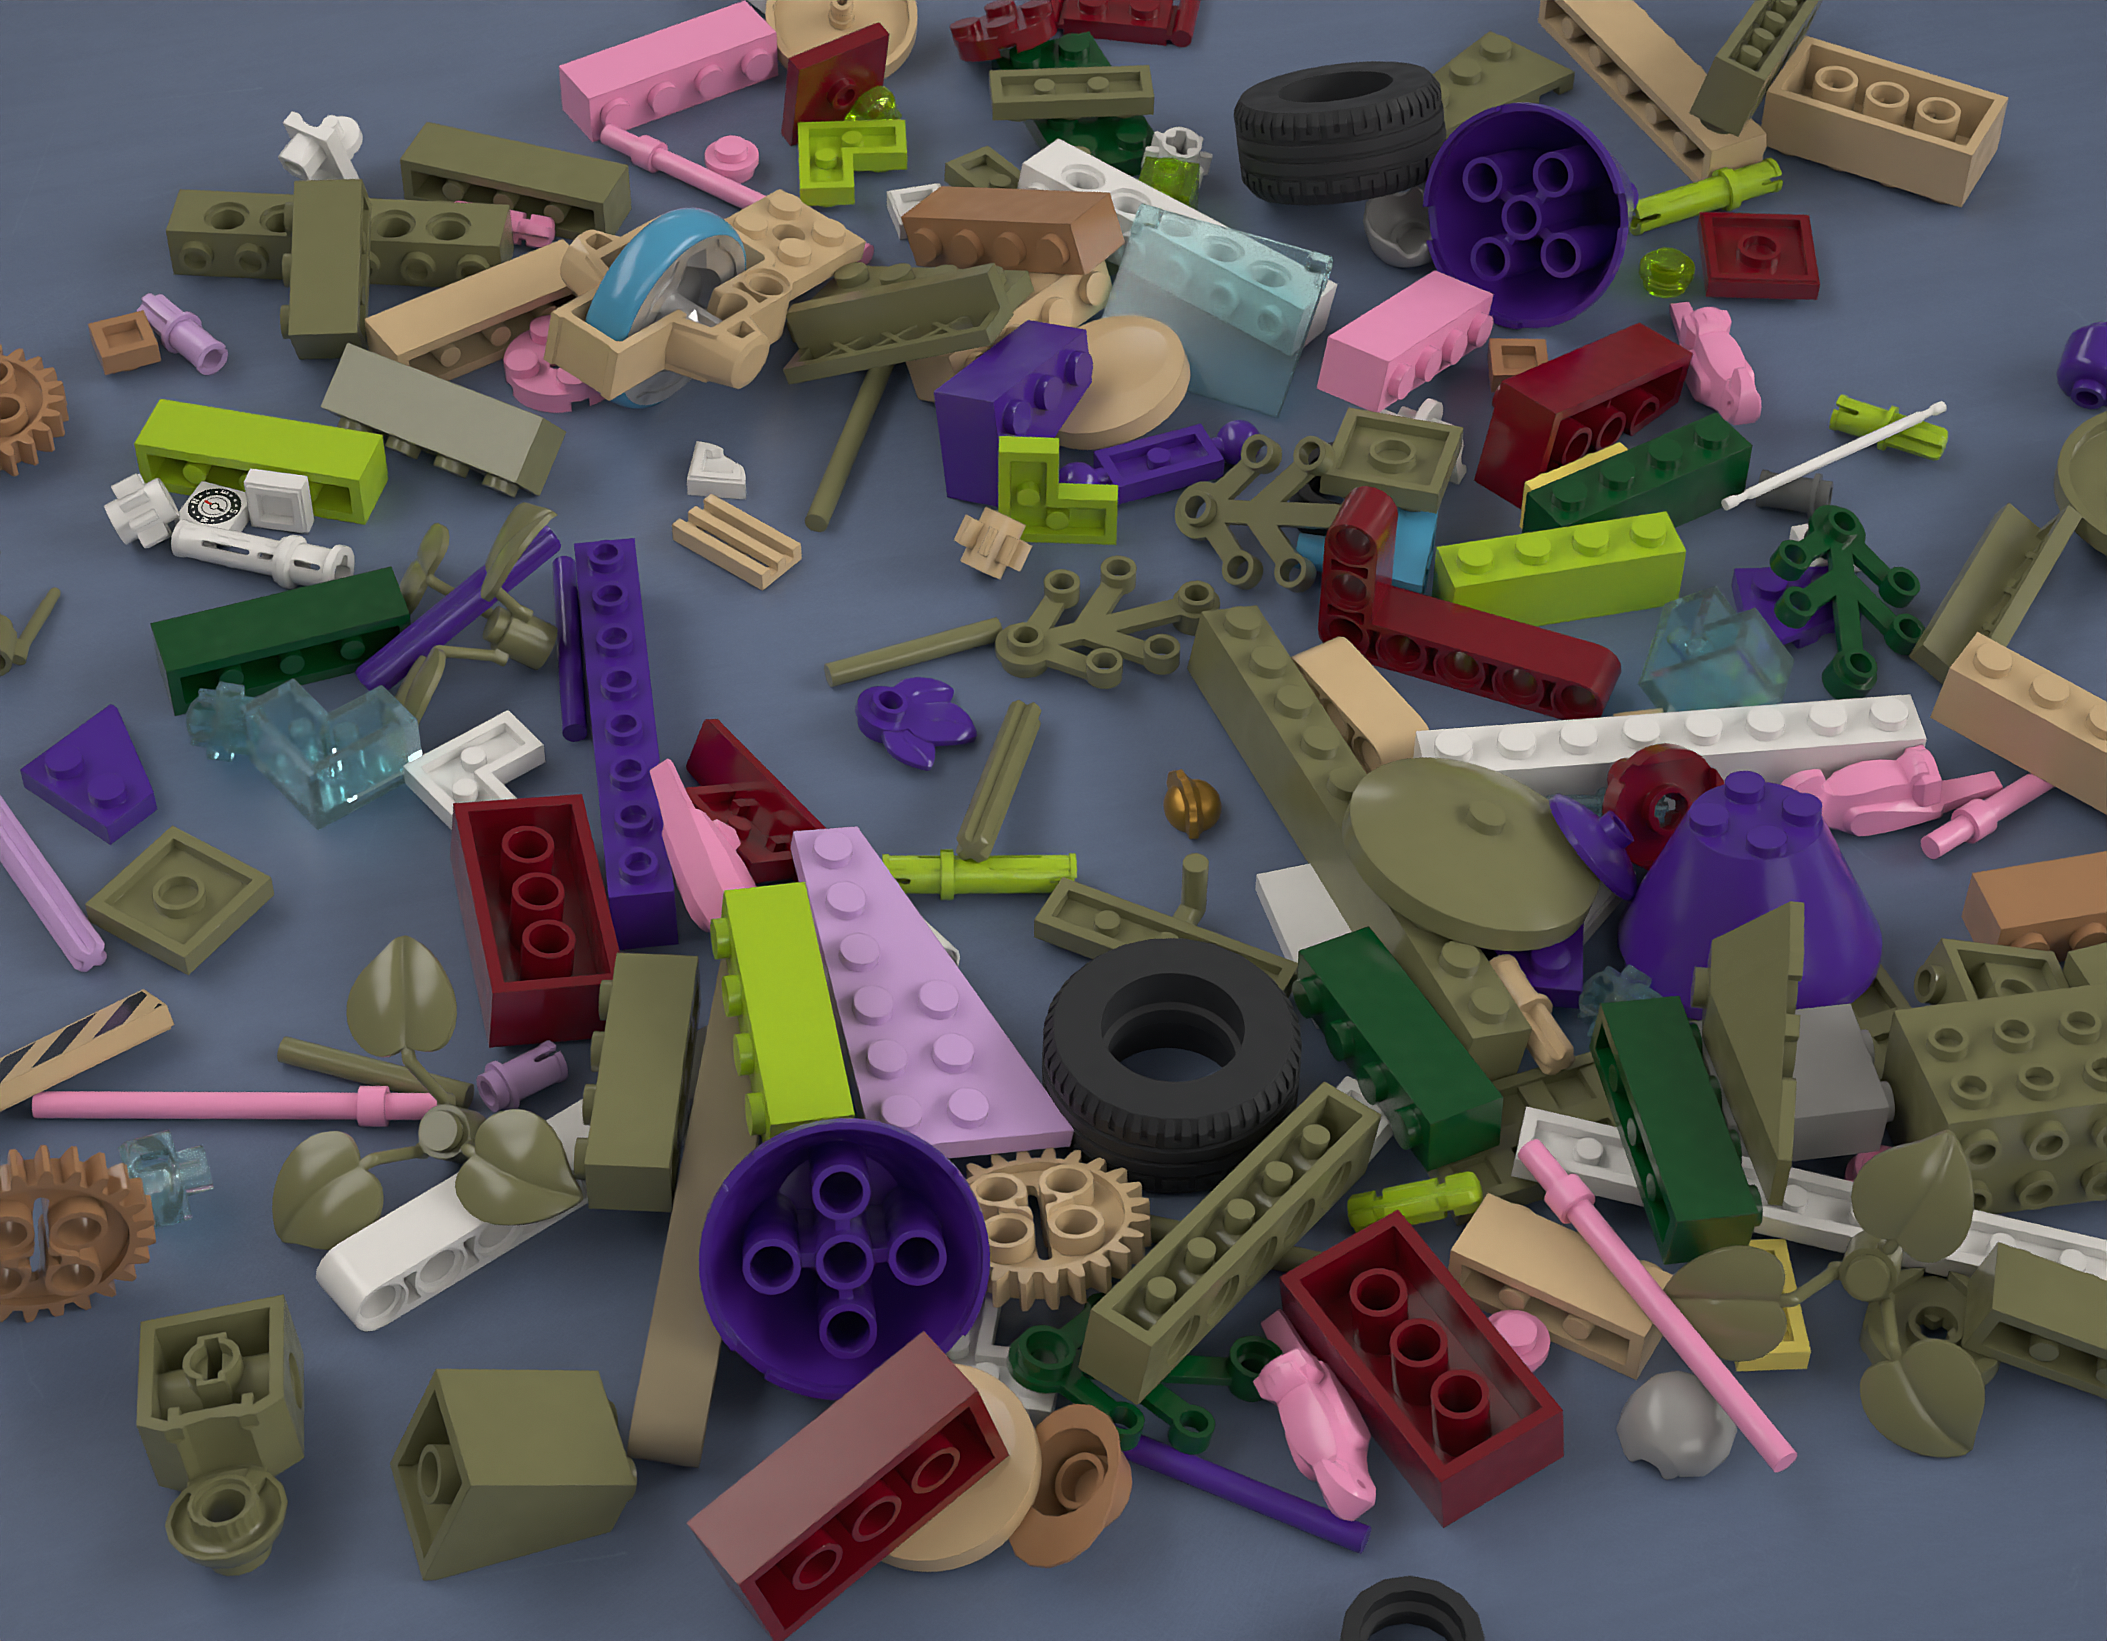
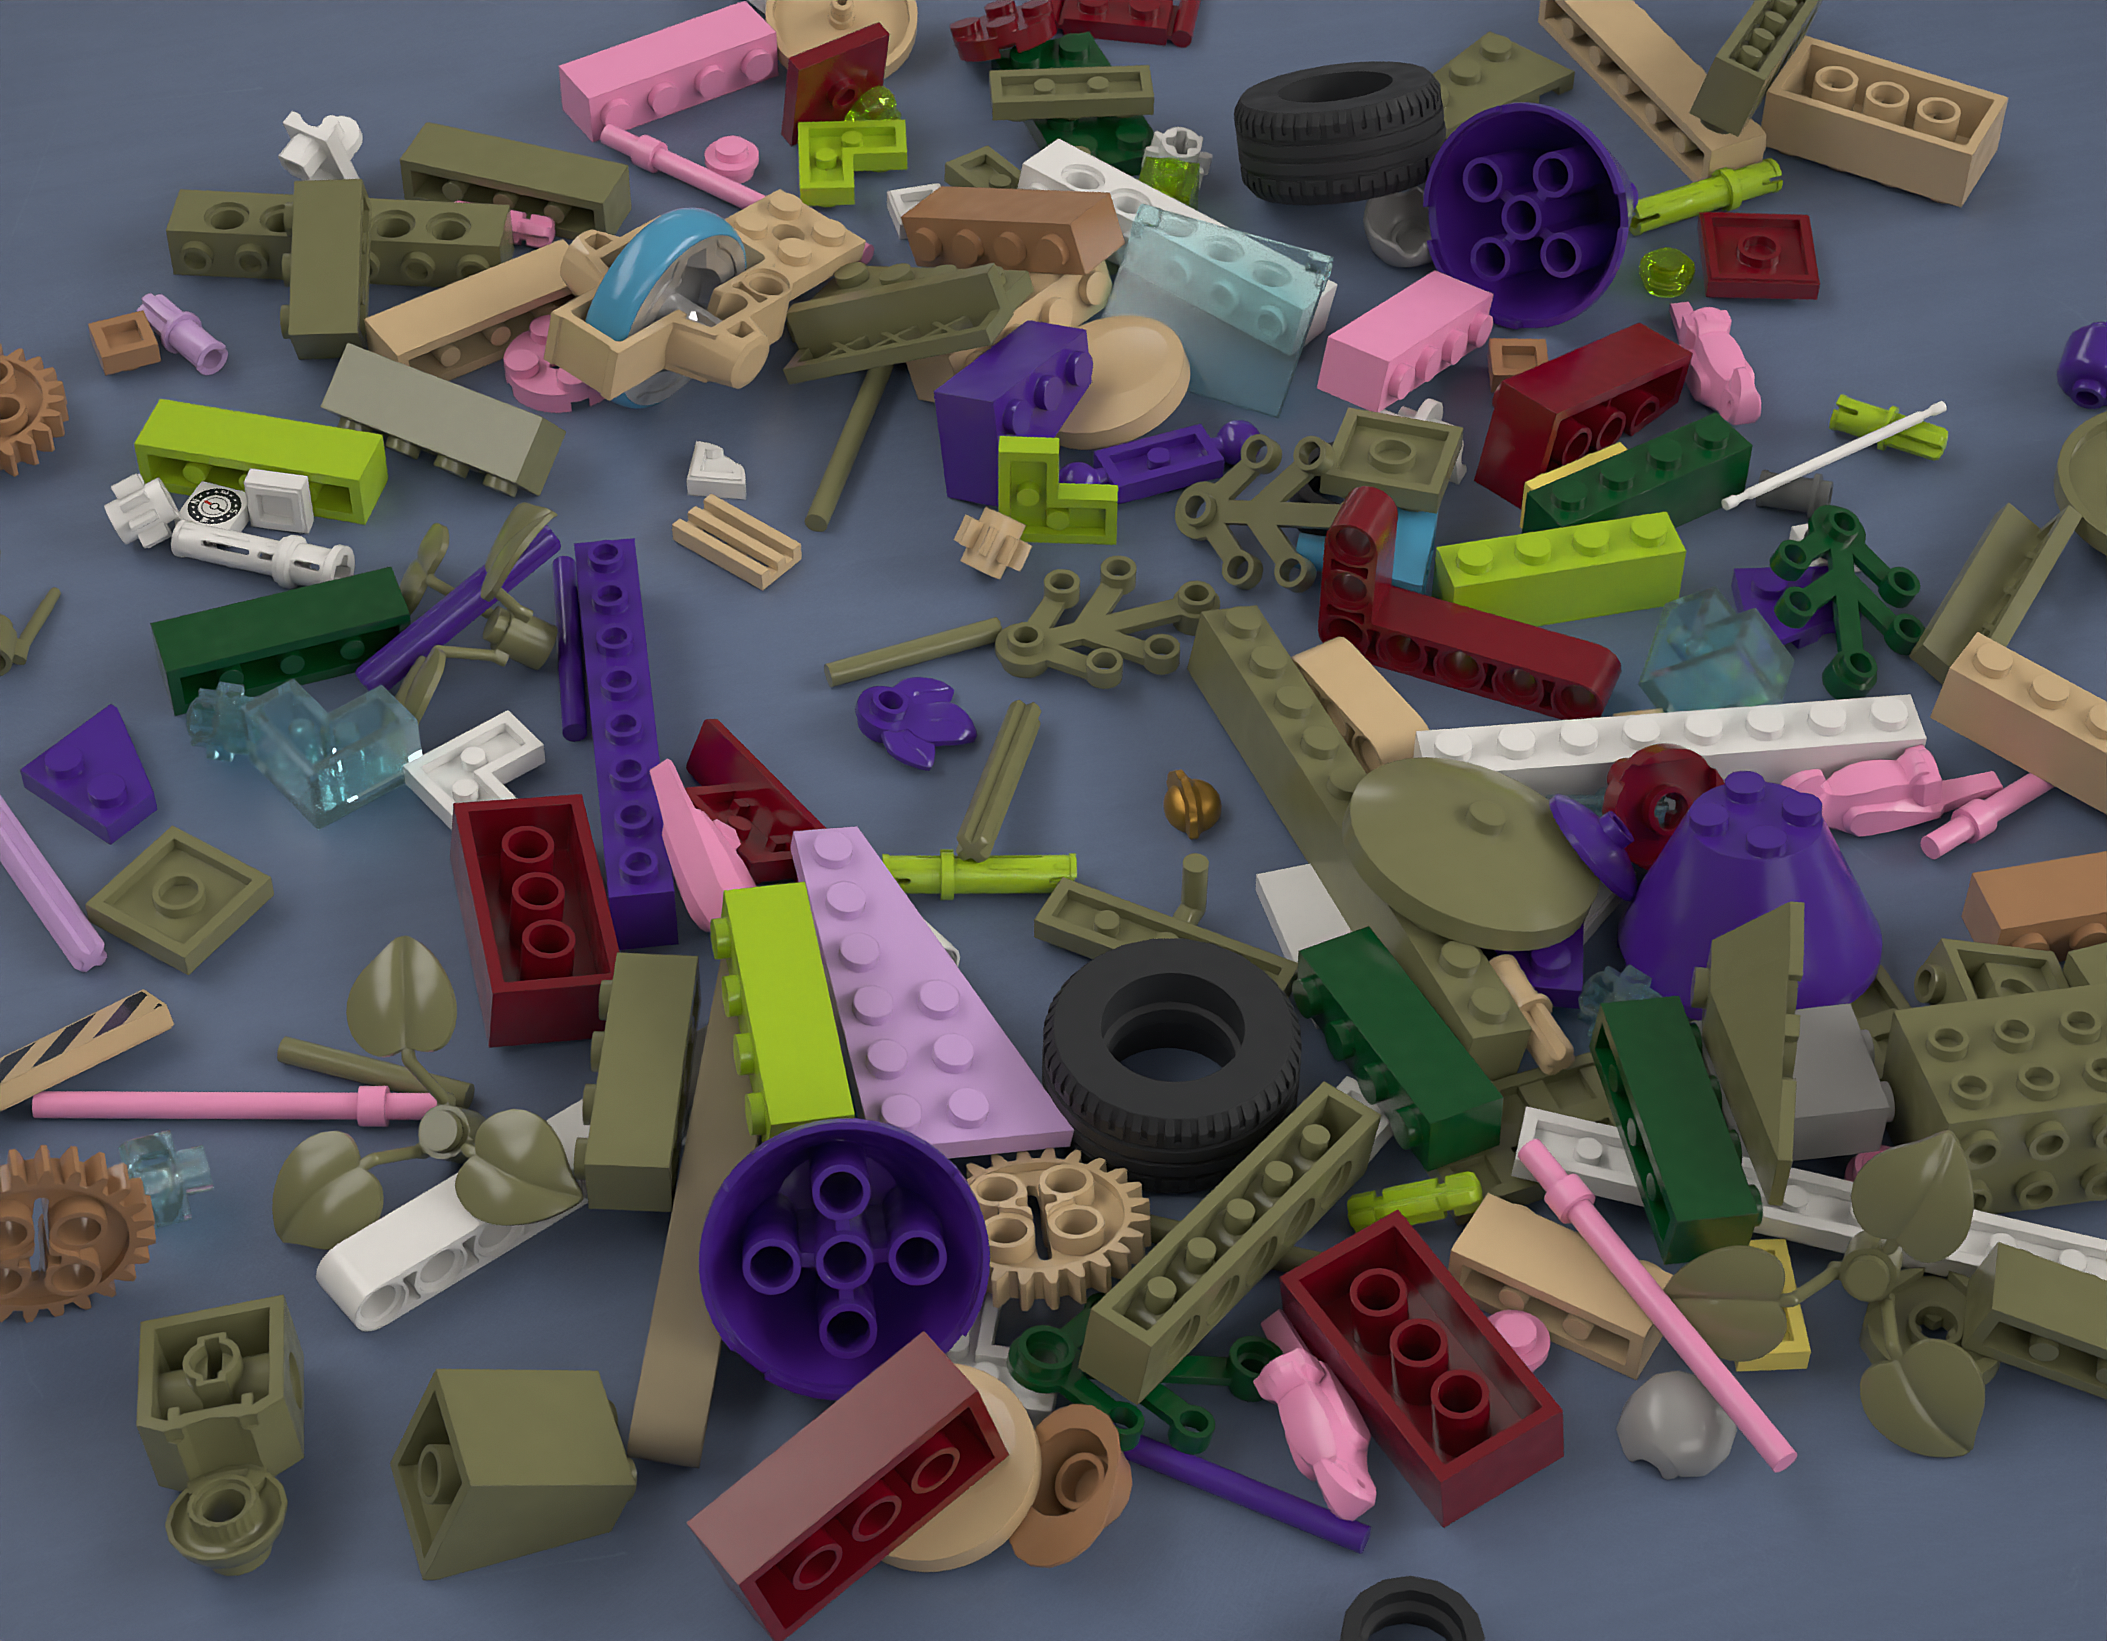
(520, 1077): lavender pin -> none

